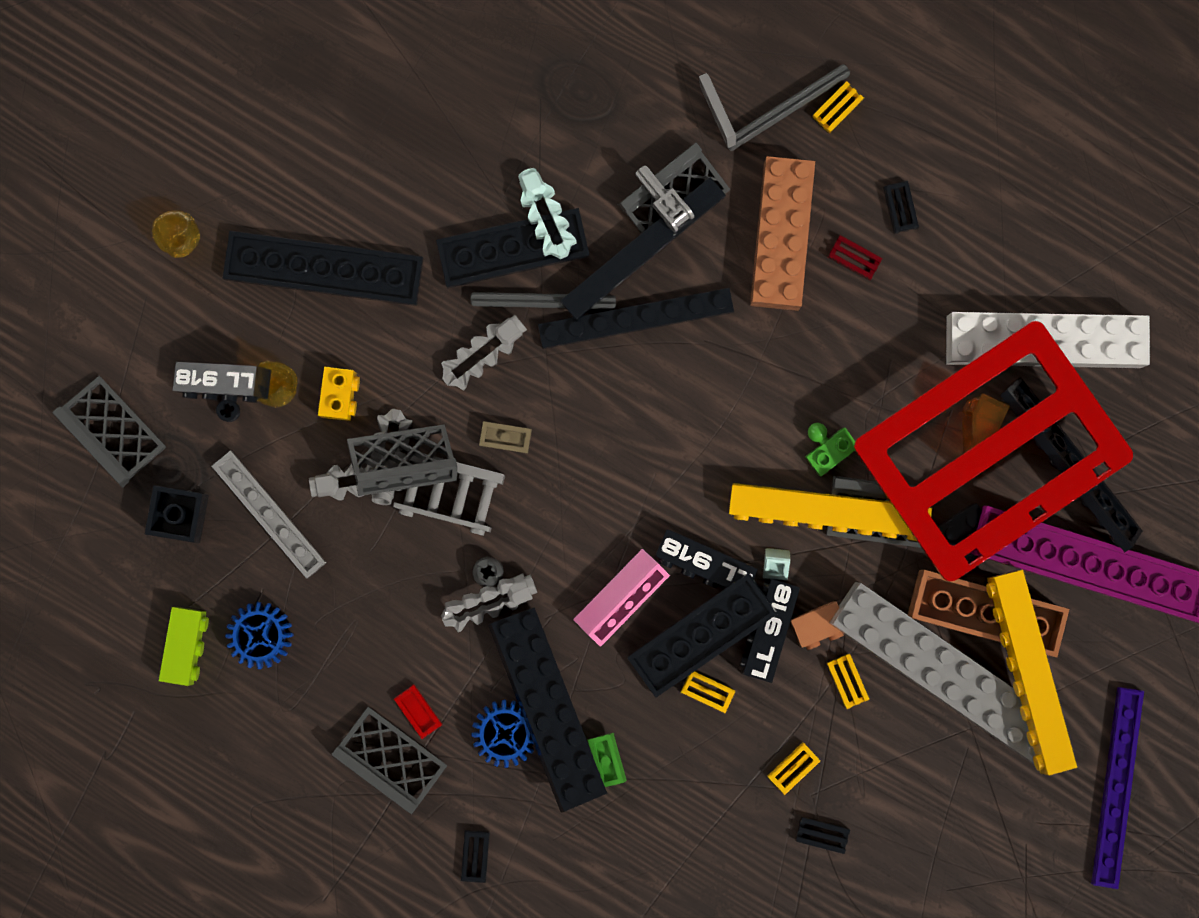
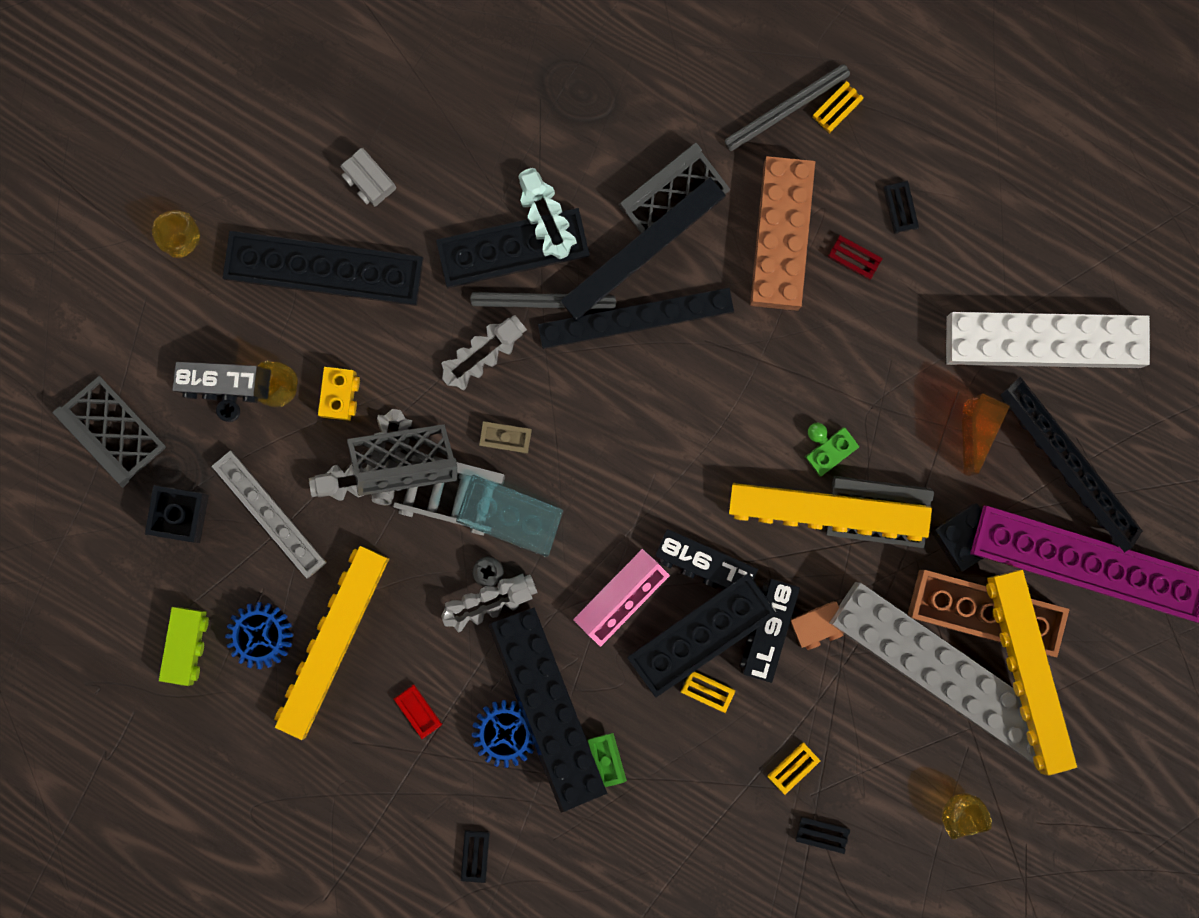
(331, 643): none -> yellow brick
(368, 177): none -> light grey brick
(377, 779): dark grey fence -> none
(509, 515): none -> clear light blue tile
(668, 203): light grey connector -> none
(717, 110): light grey tile -> none
(776, 564): light aqua slope -> none
(864, 697): yellow tile -> none
(965, 816): none -> clear yellow piece
(1070, 397): red door -> none
(1117, 788): dark purple tile -> none

